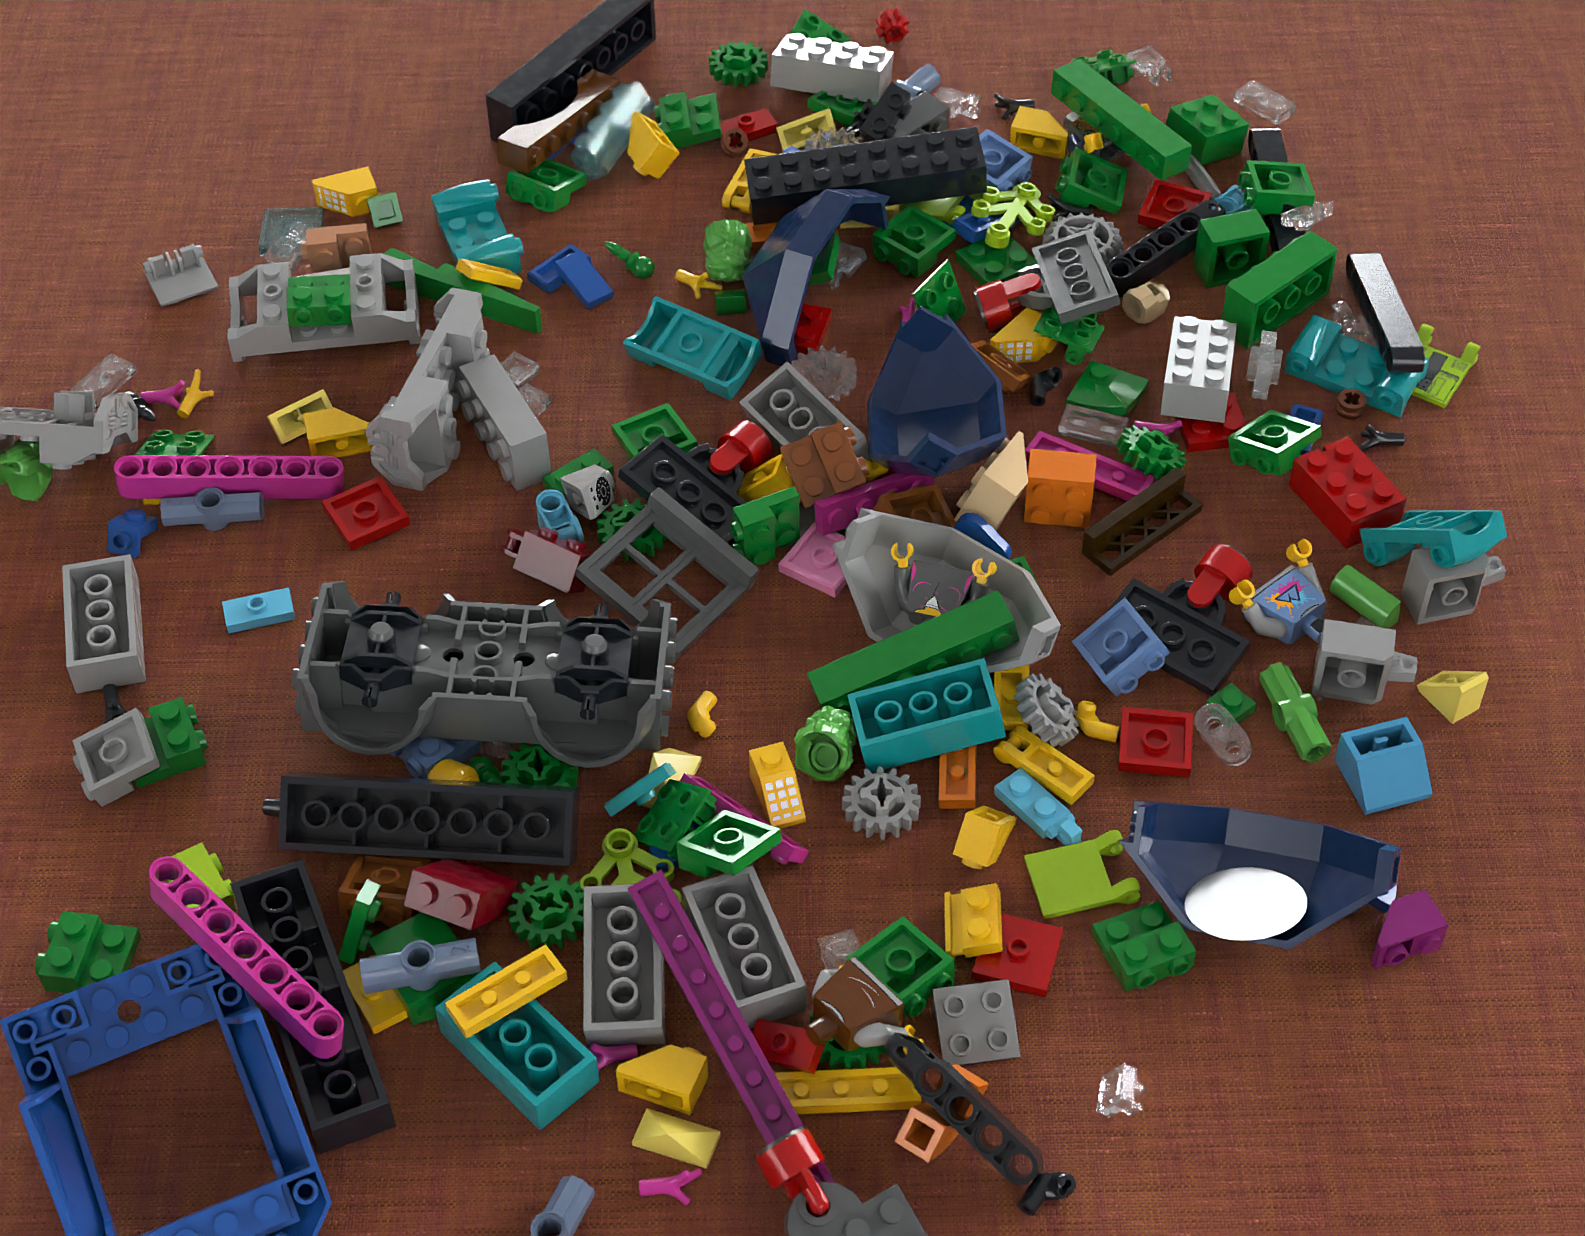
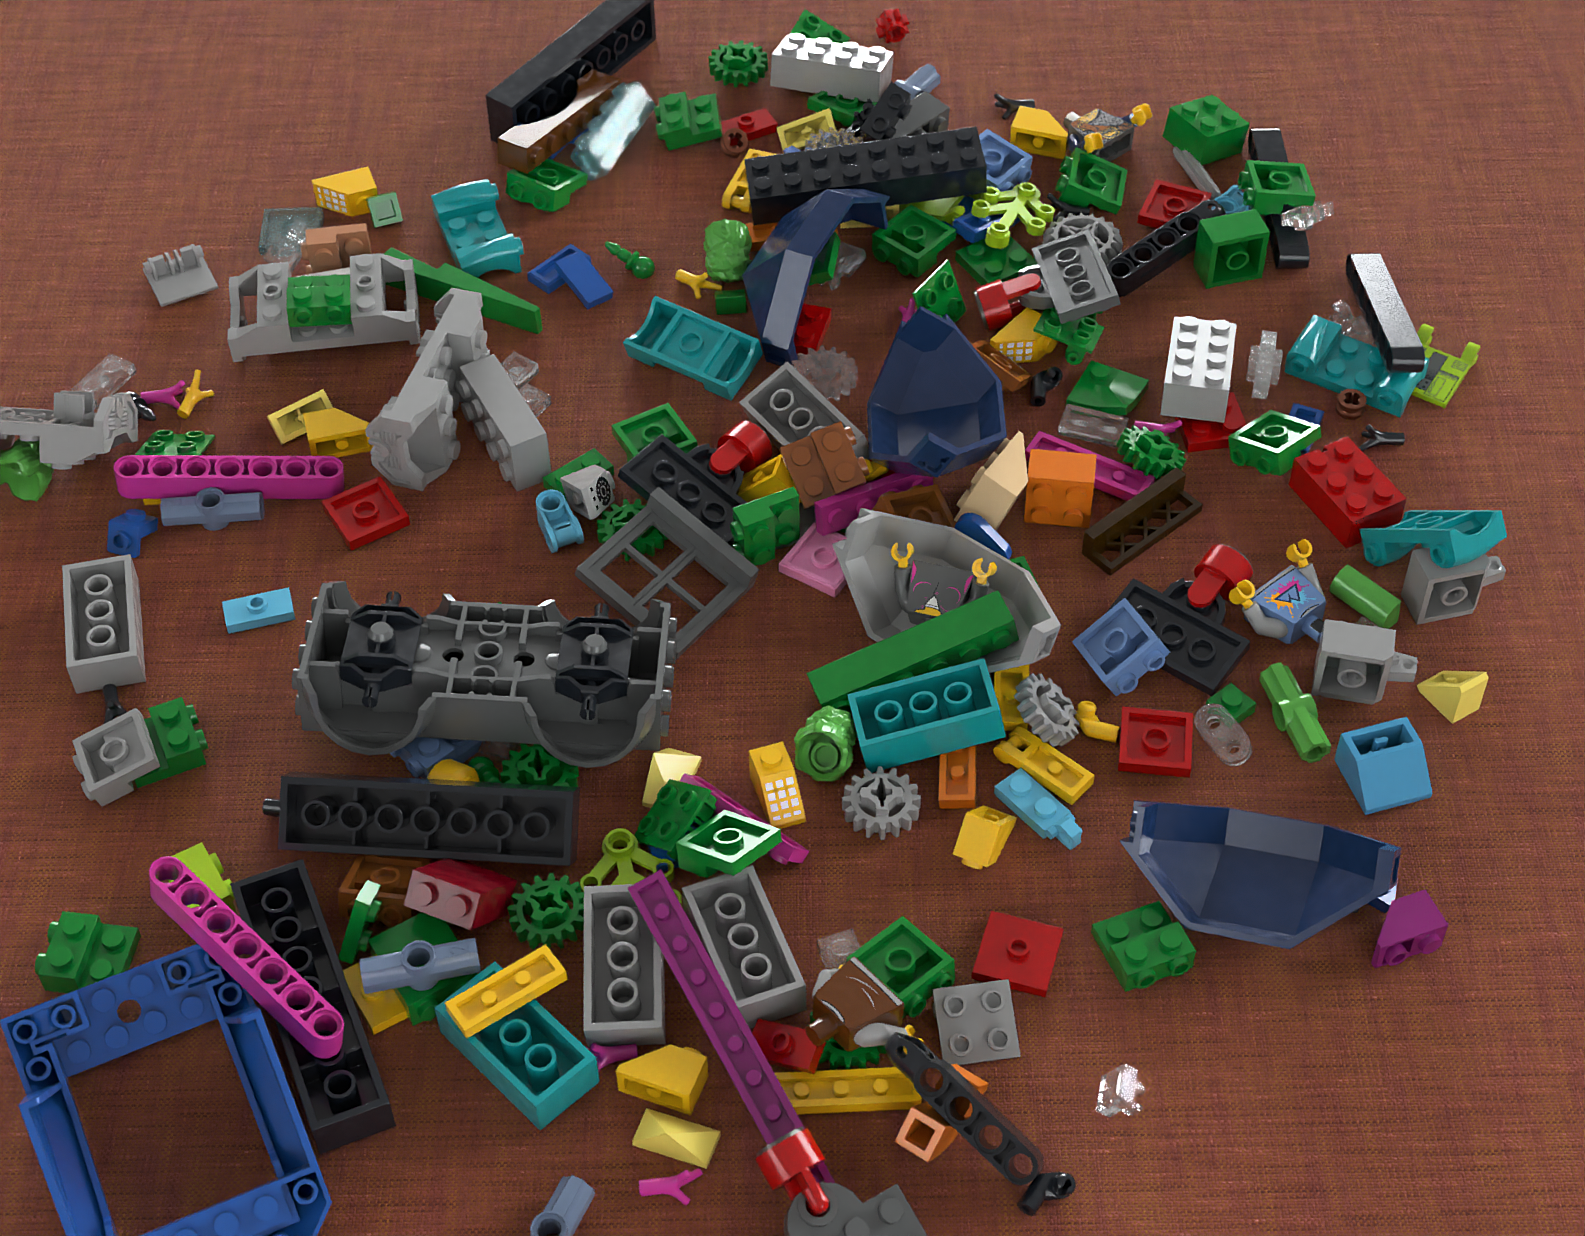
(489, 273): yellow tile -> none
(547, 557): brick -> none
(641, 790): teal plate -> none
(649, 147): yellow slope -> none
(699, 715): yellow arm -> none
(959, 102): clear plate -> none
(973, 921): yellow plate -> none
(1076, 878): lime flag -> none
(1110, 65): green hinge -> none
(1121, 119): green brick -> none
(1146, 302): tan rock -> none
(1150, 63): clear plate -> none
(1245, 904): sticker -> none
(1264, 102): clear plate -> none
(1279, 287): green brick -> none

